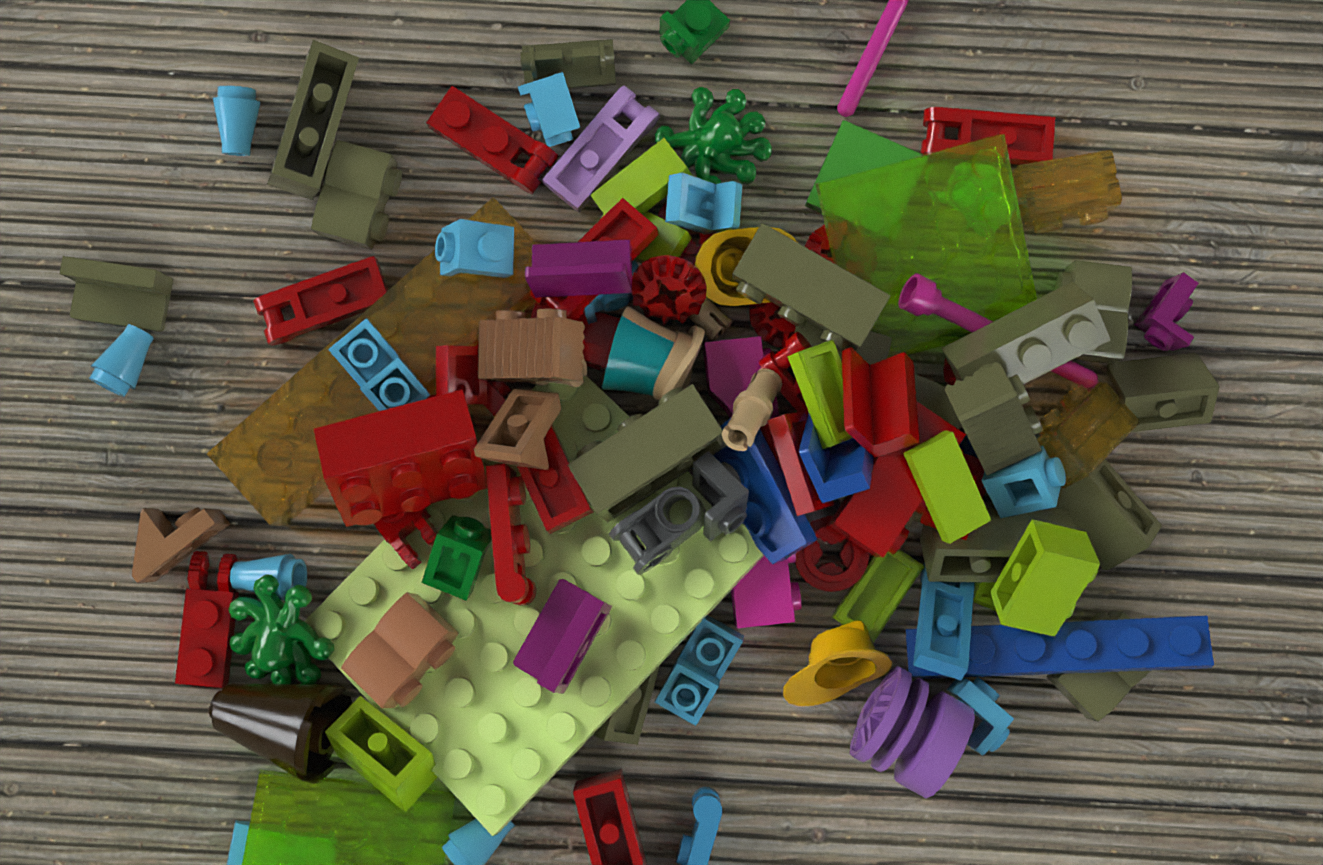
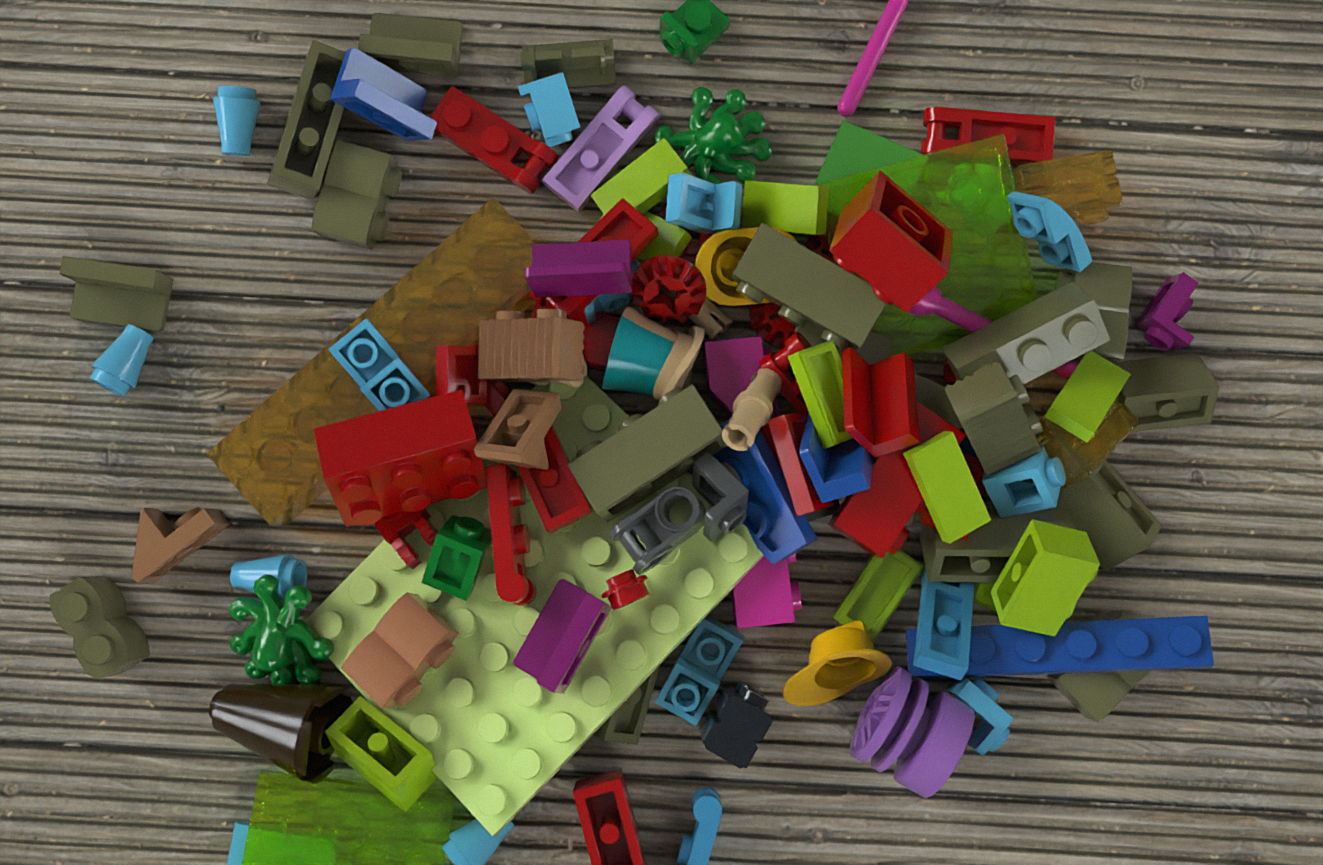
(98, 621): none -> olive brick
(206, 625): red hinge -> none
(321, 300): red plate -> none
(382, 97): none -> panel
(414, 44): none -> olive panel
(475, 249): medium azure bracket -> none
(625, 589): none -> red plate
(736, 724): none -> black brick
(786, 206): none -> lime tile
(831, 576): red gear -> none
(892, 243): none -> red brick
(1053, 228): none -> medium azure slope
(1087, 396): none -> lime tile

